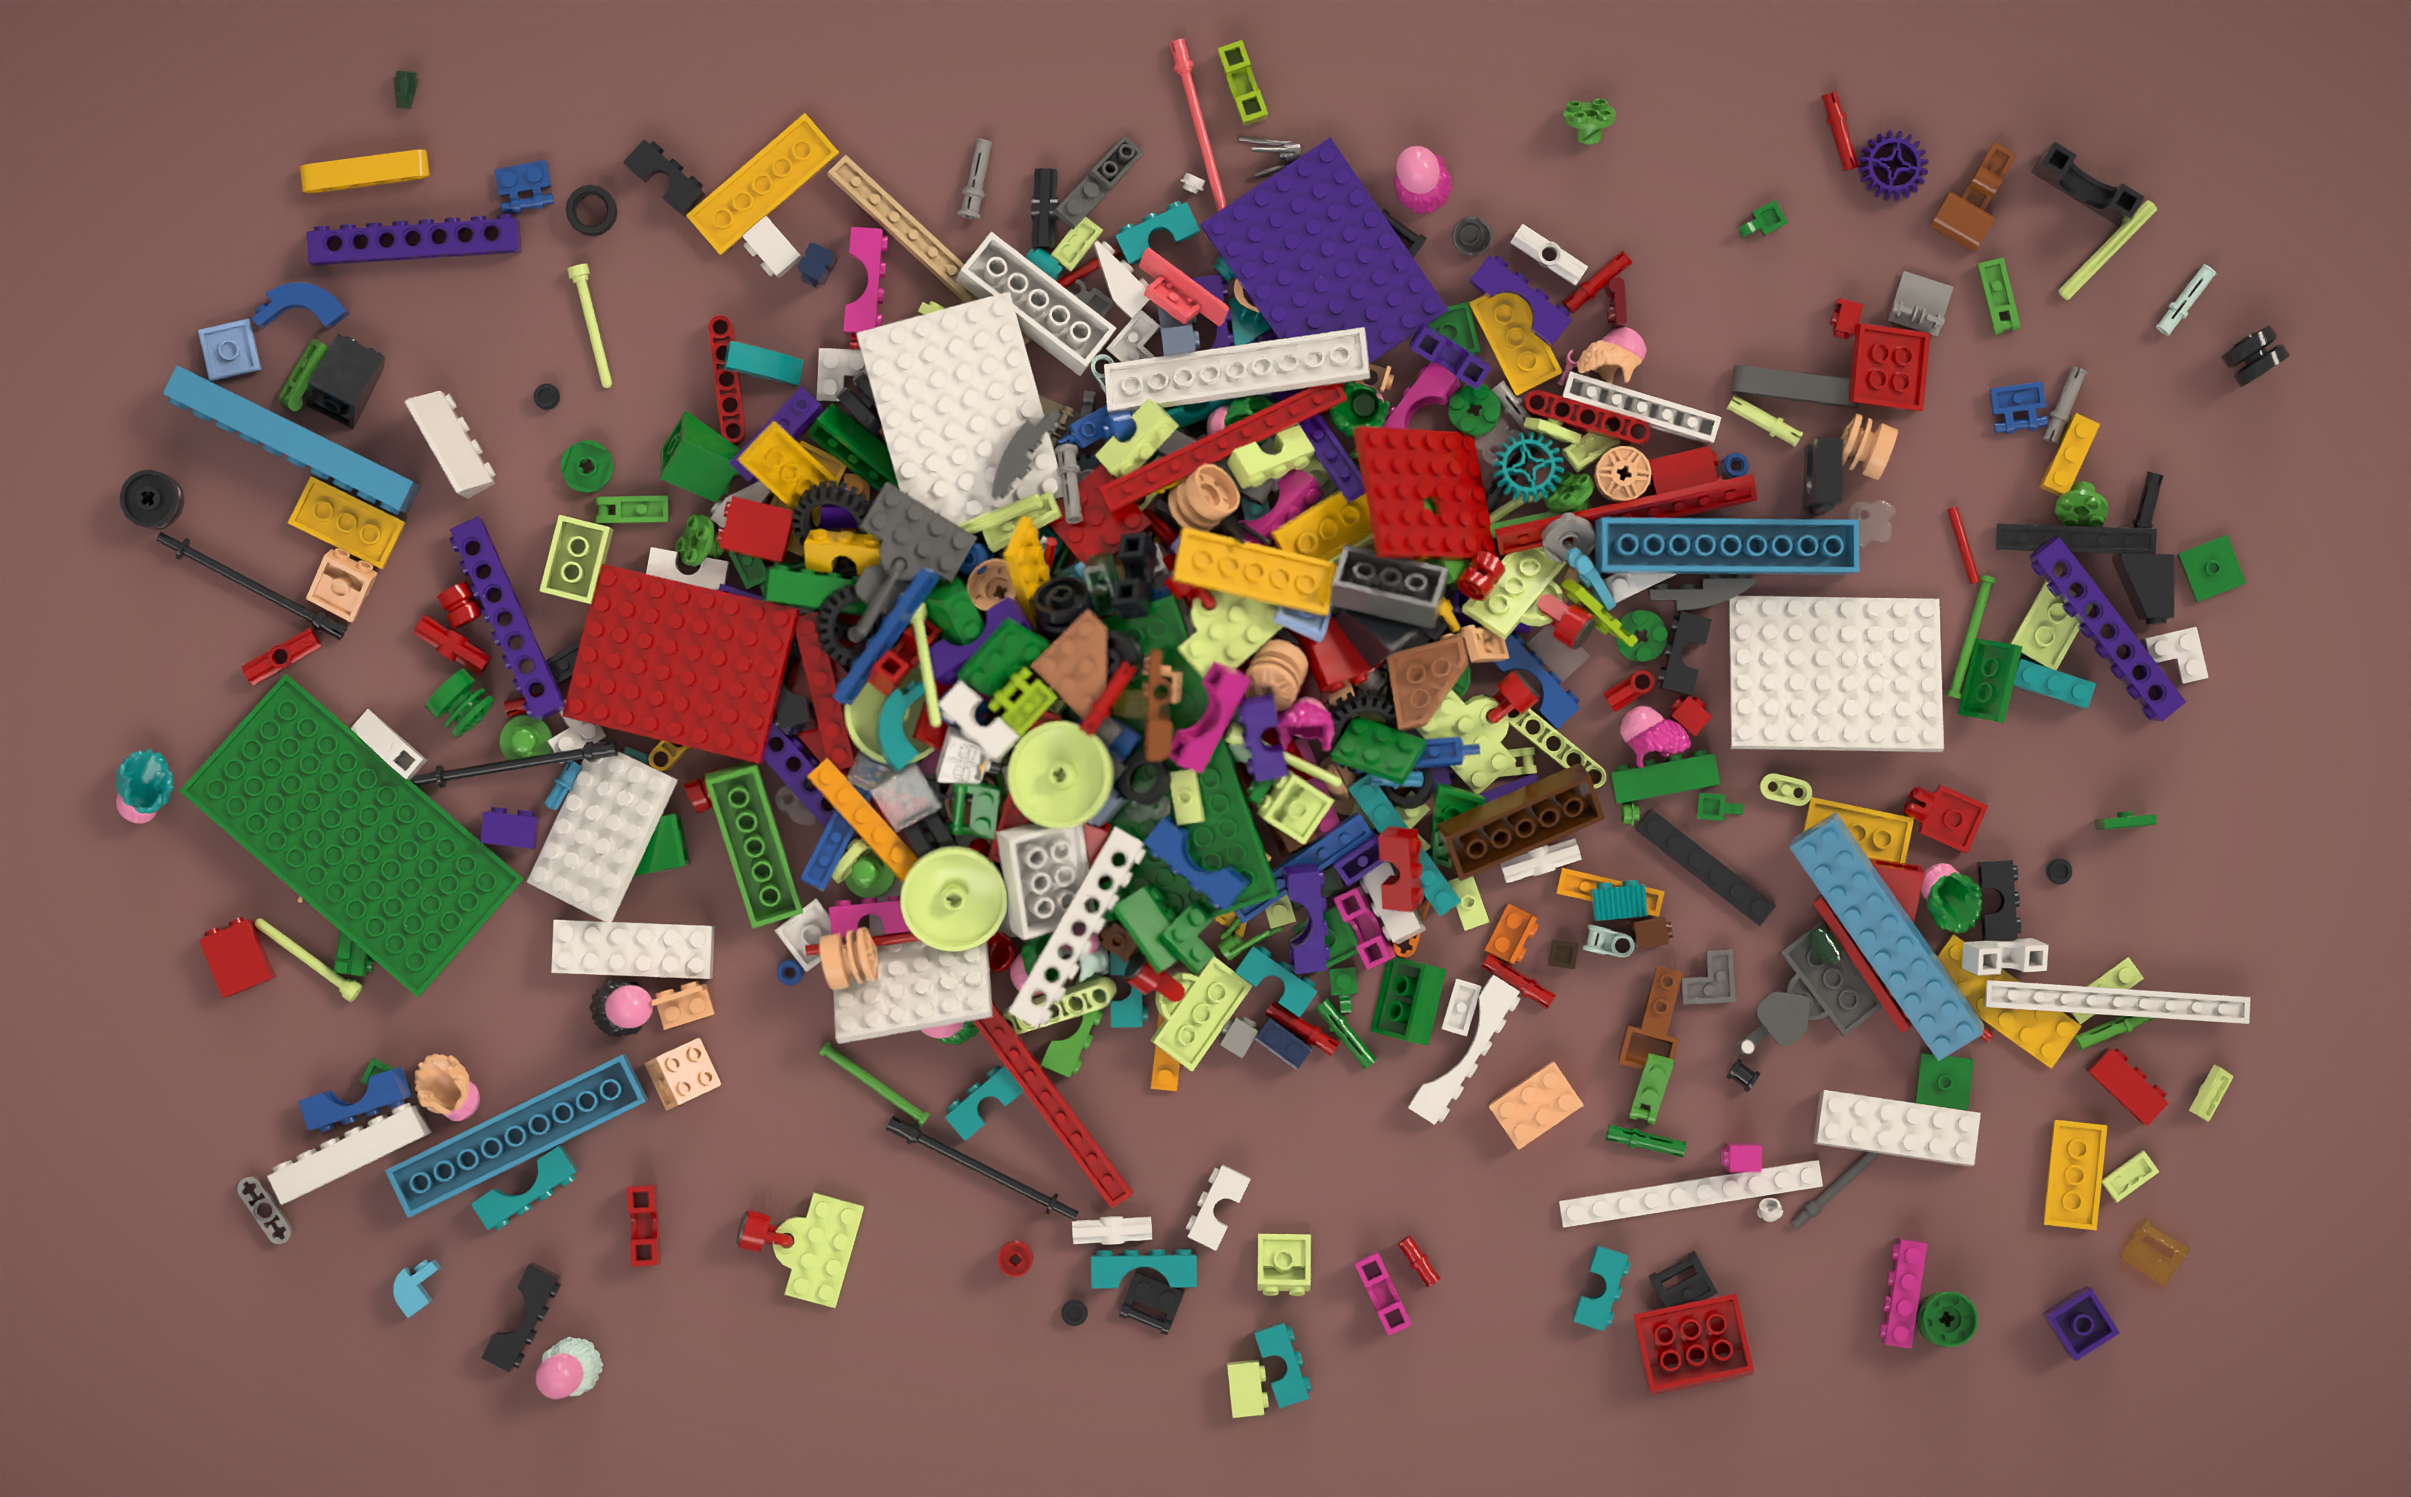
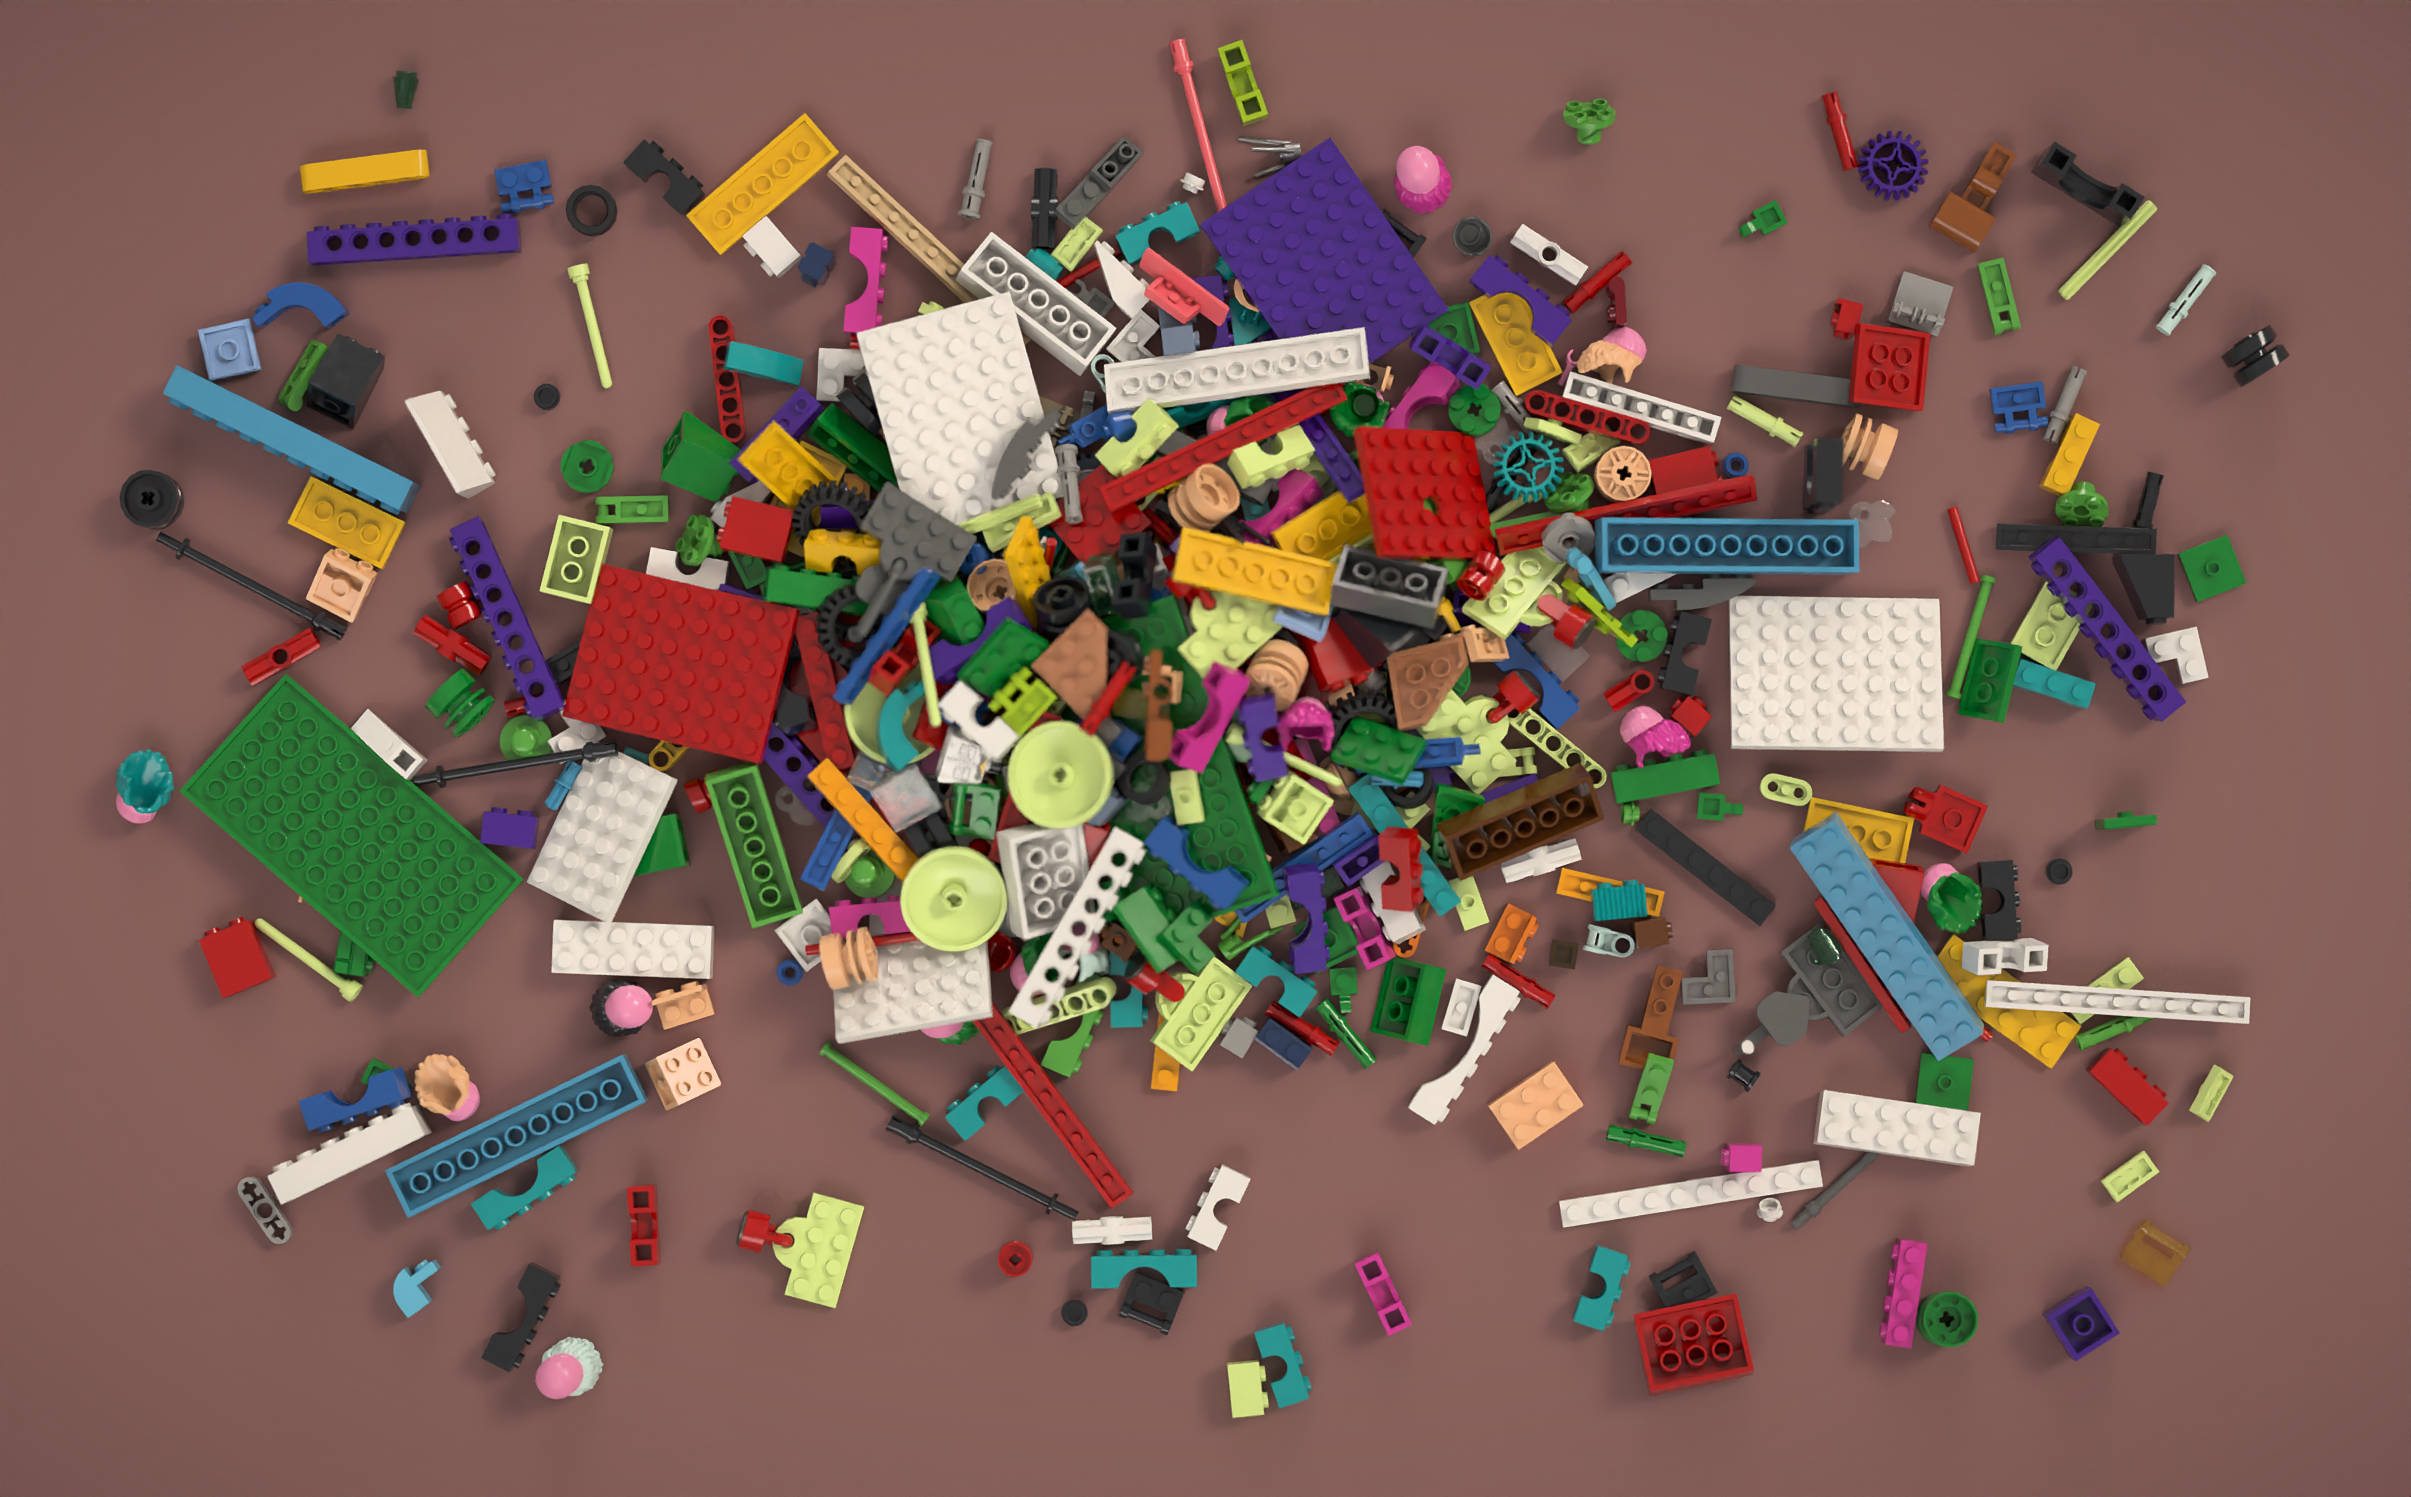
(1284, 1263): yellowish green plate -> none
(1418, 1261): red pin -> none
(2074, 1174): yellow plate -> none

